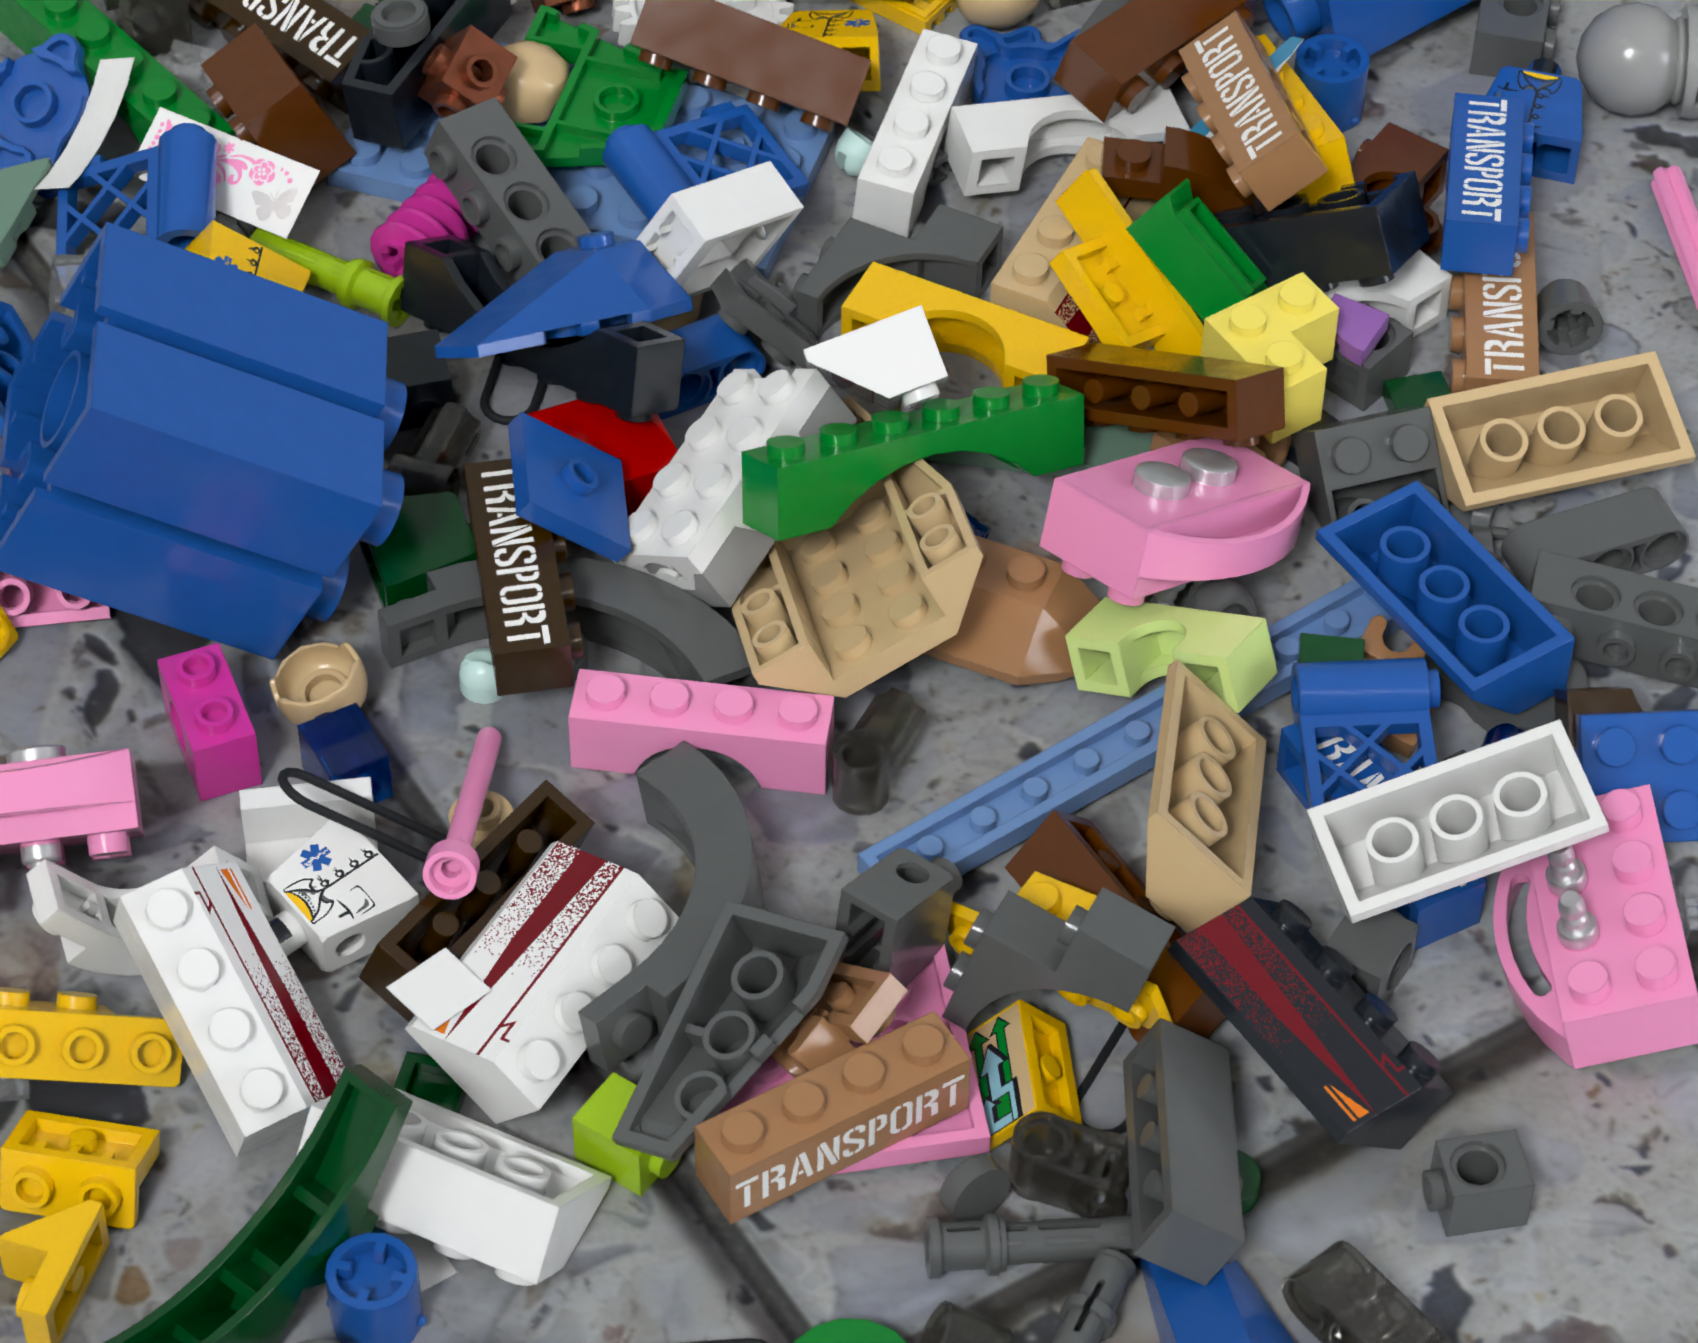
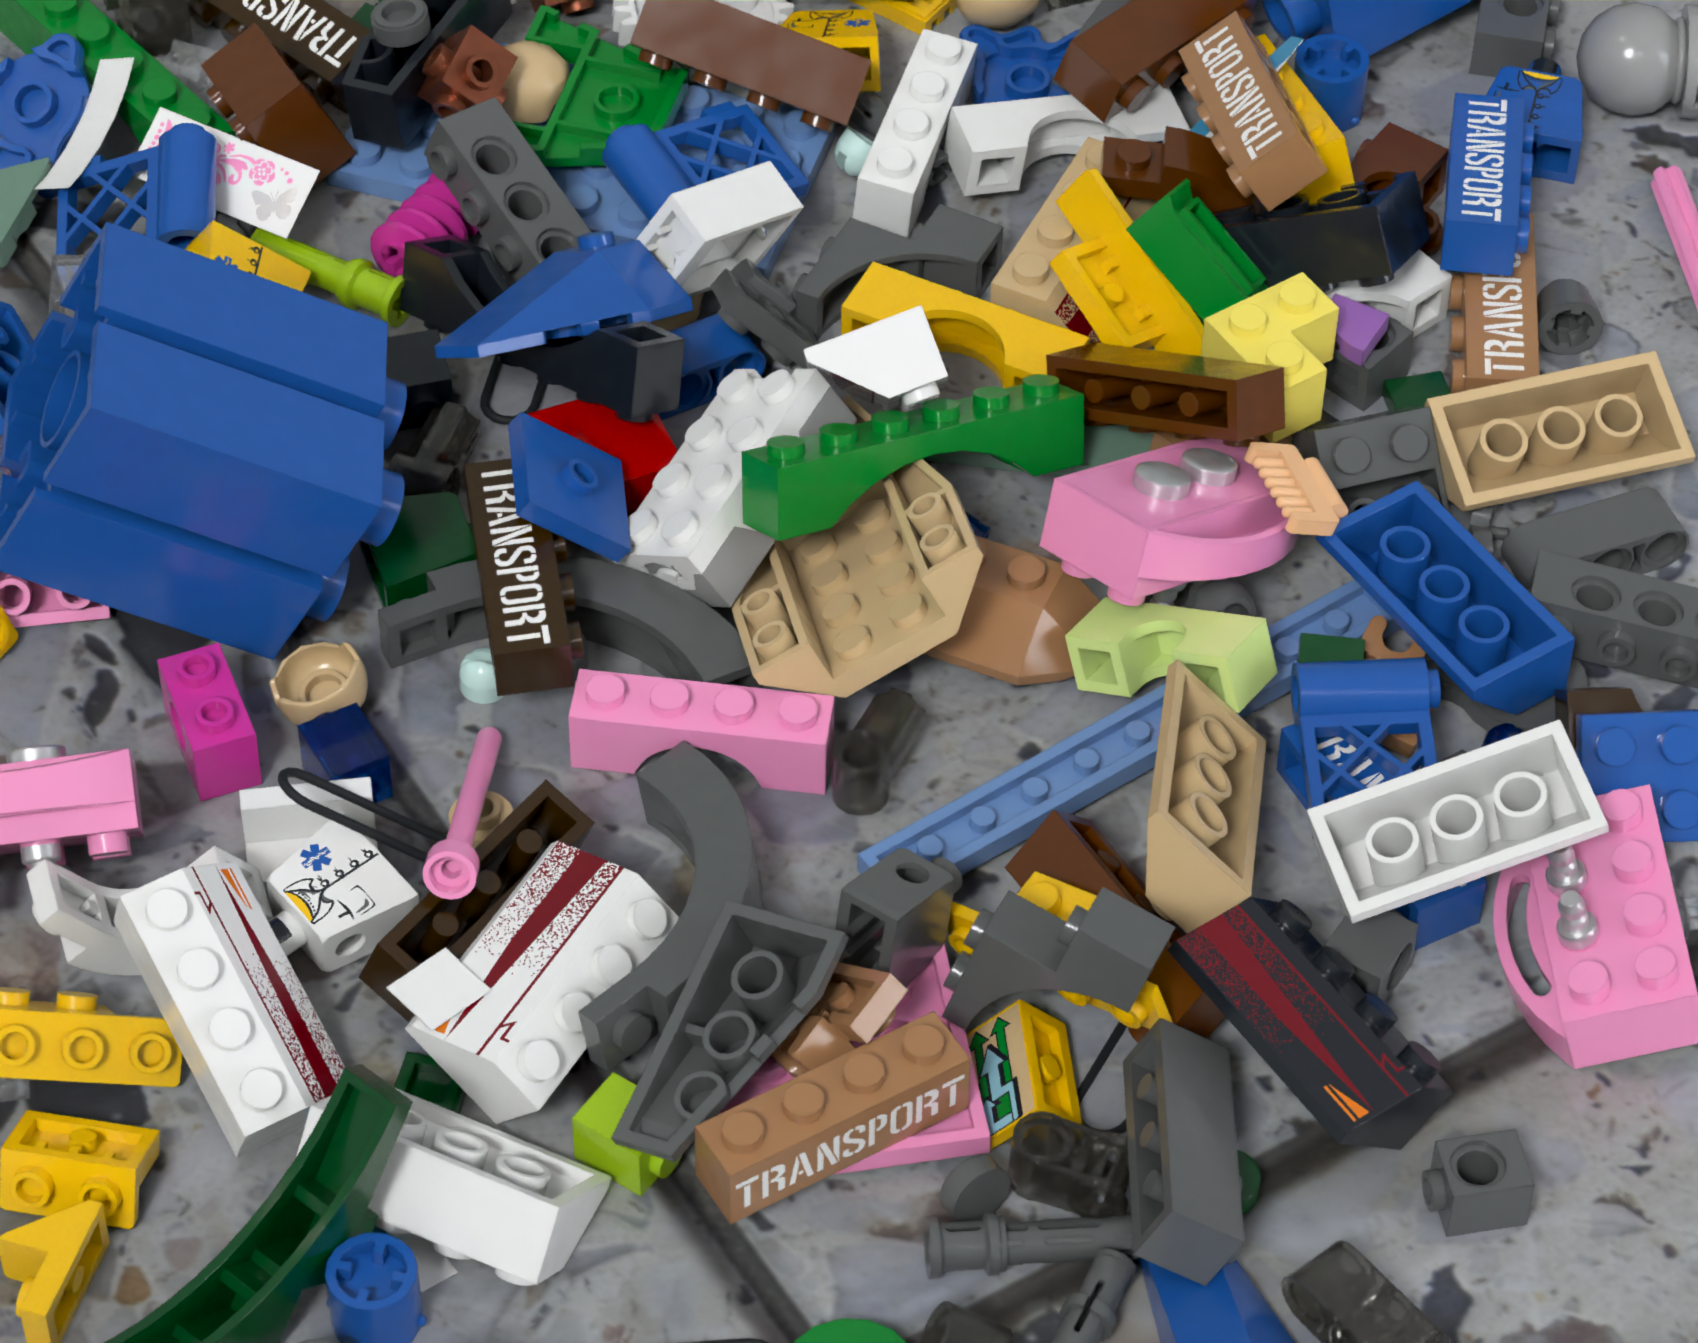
(1299, 488): none -> light nougat piece

